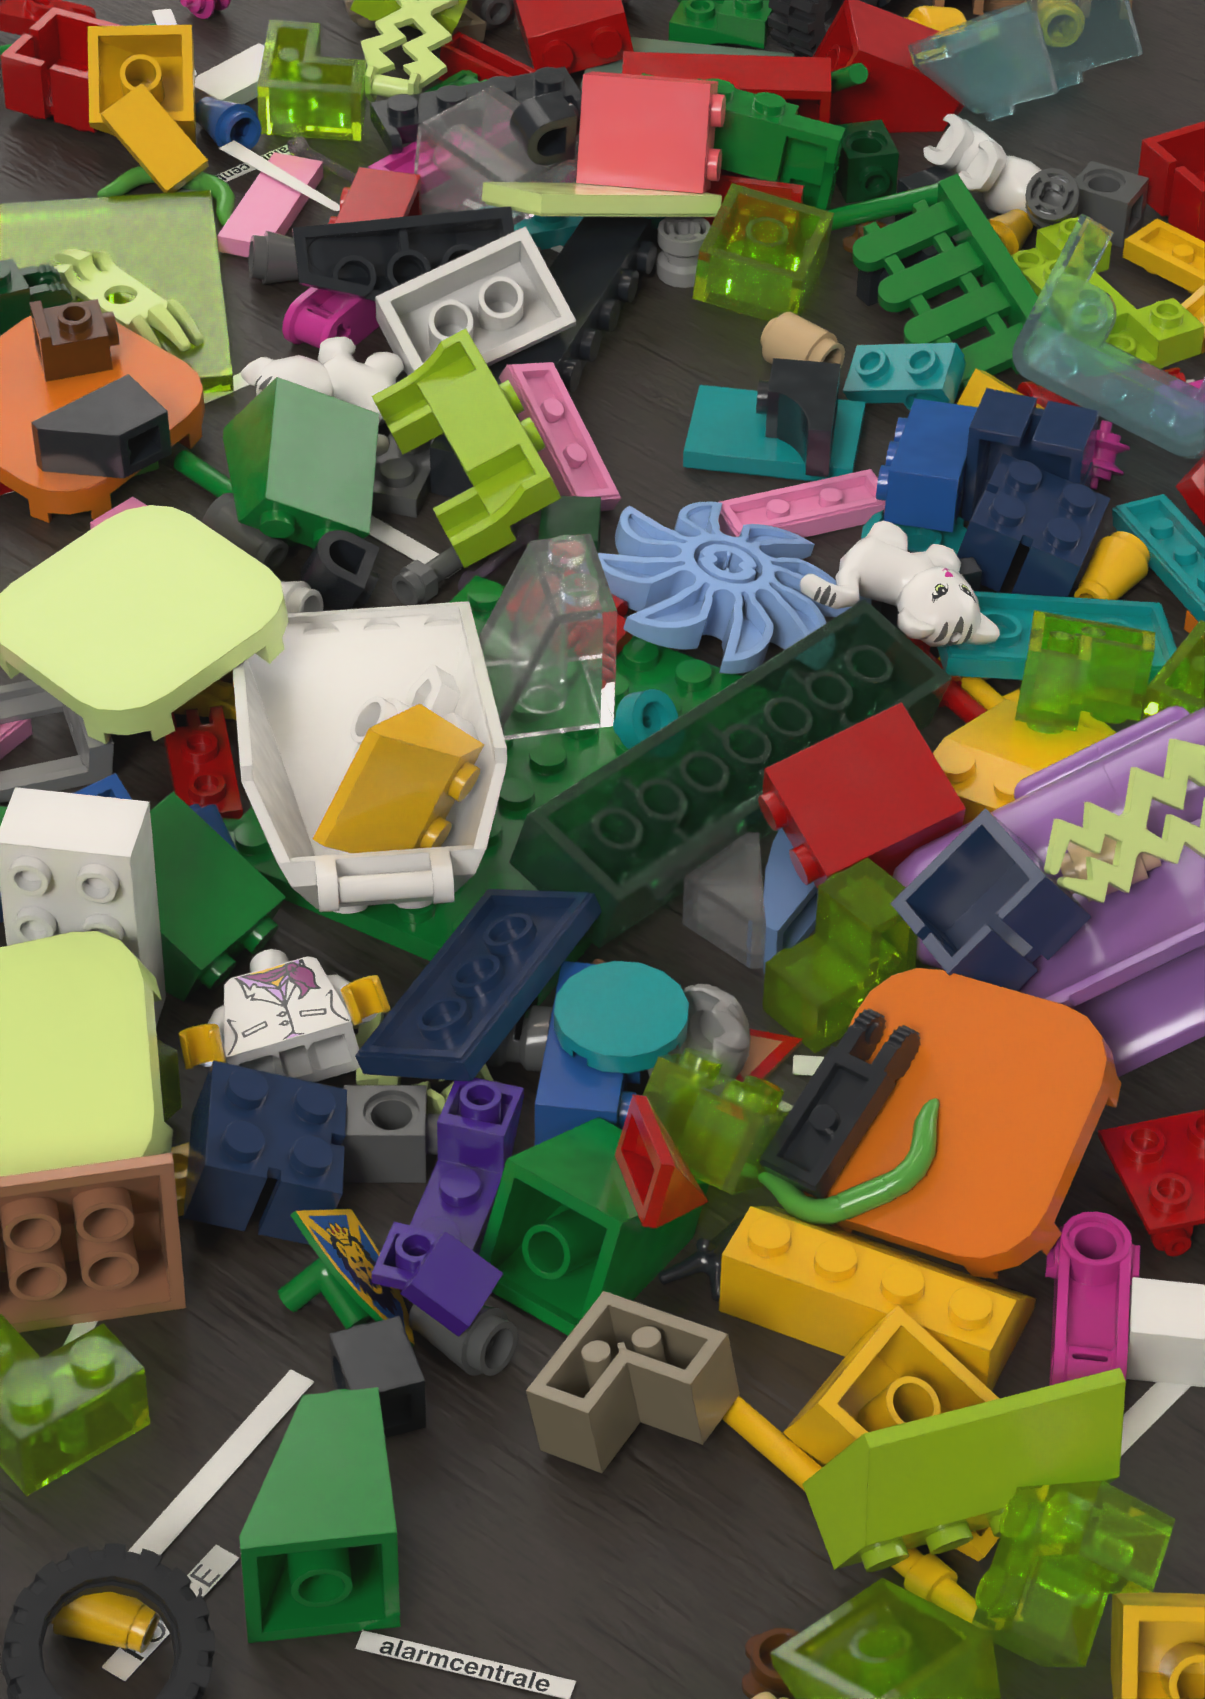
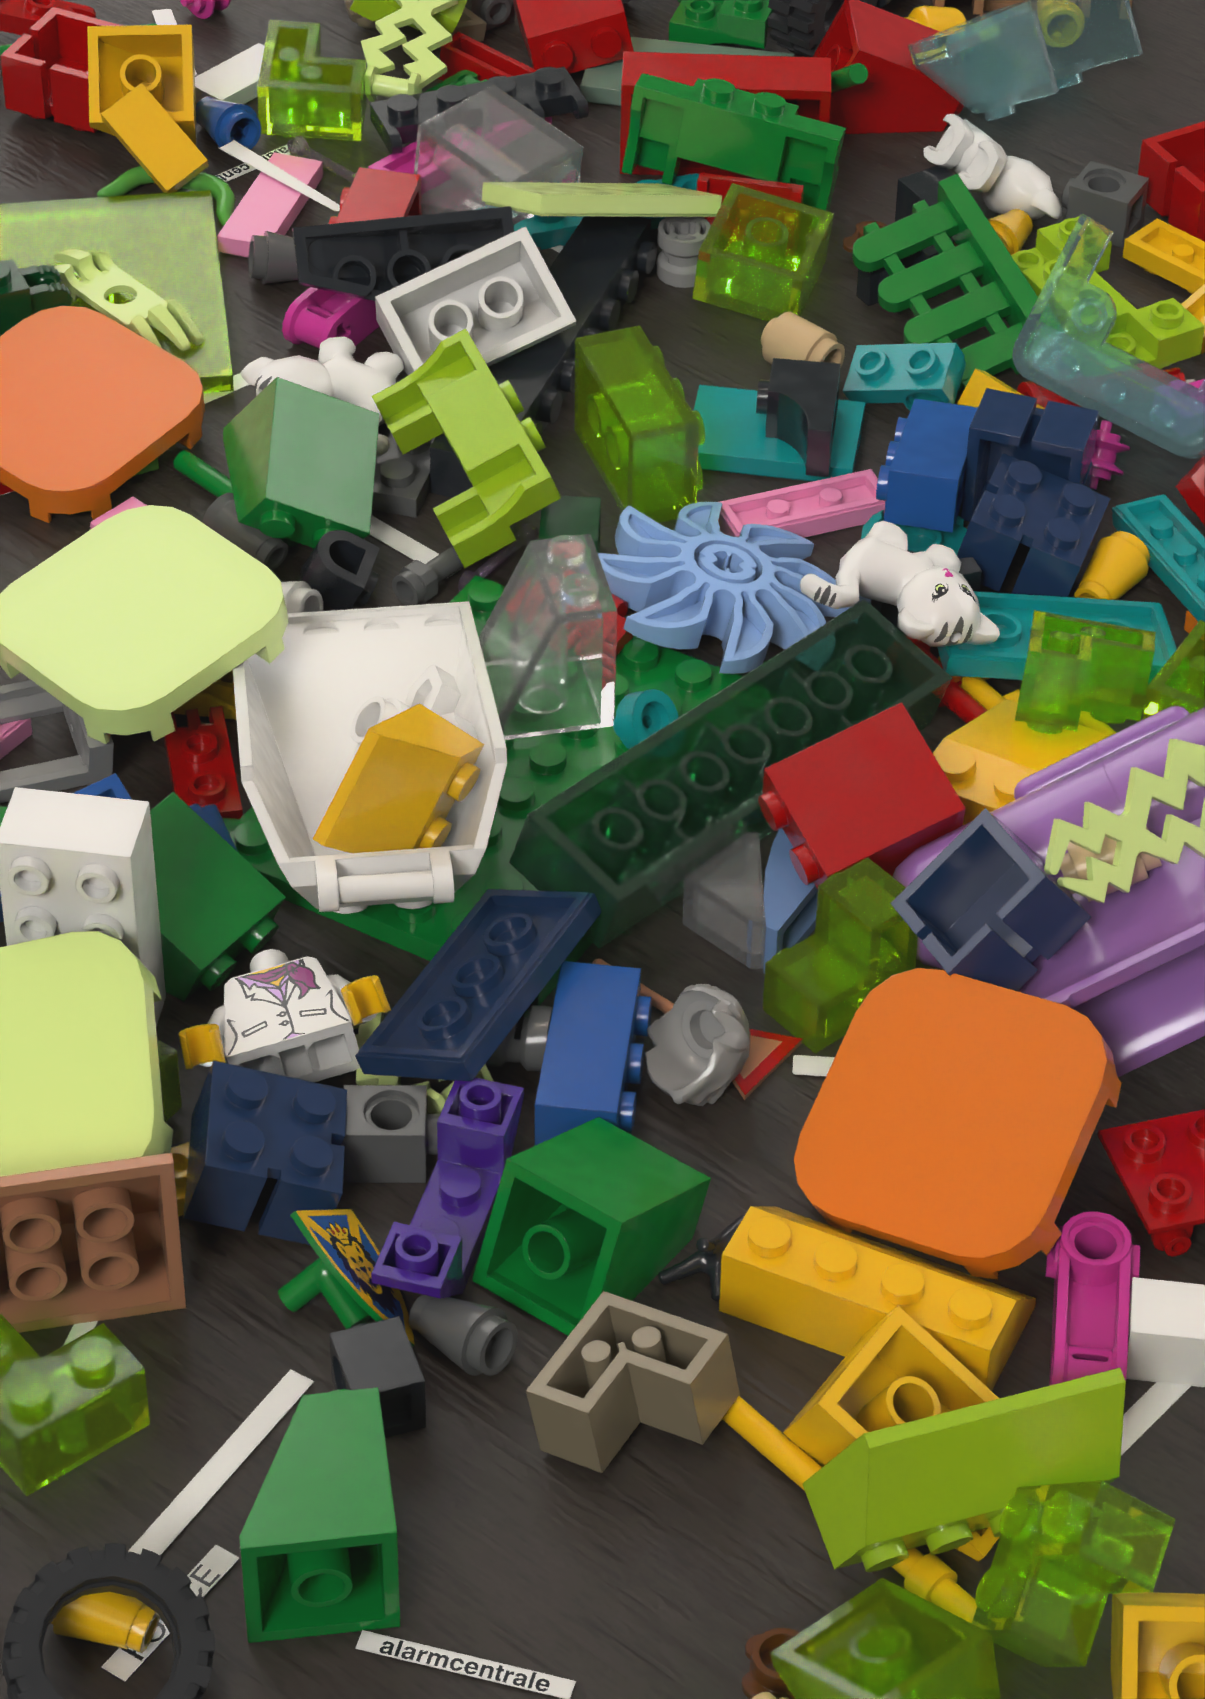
(73, 338): reddish brown brick -> none
(104, 432): black slope -> none
(451, 1283): dark purple tile -> none
(546, 128): black plate -> none
(569, 447): bright pink tile -> none
(621, 1016): teal tile -> none
(637, 423): none -> clear neon green brick
(649, 132): coral brick -> none
(654, 1168): red slope -> none
(716, 1119): clear neon green brick -> none
(839, 1104): black hinge -> none
(867, 162): dark green brick -> none
(870, 1193): bright green animal -> none
(882, 207): green bar -> none
(1053, 206): dark grey wheel -> none

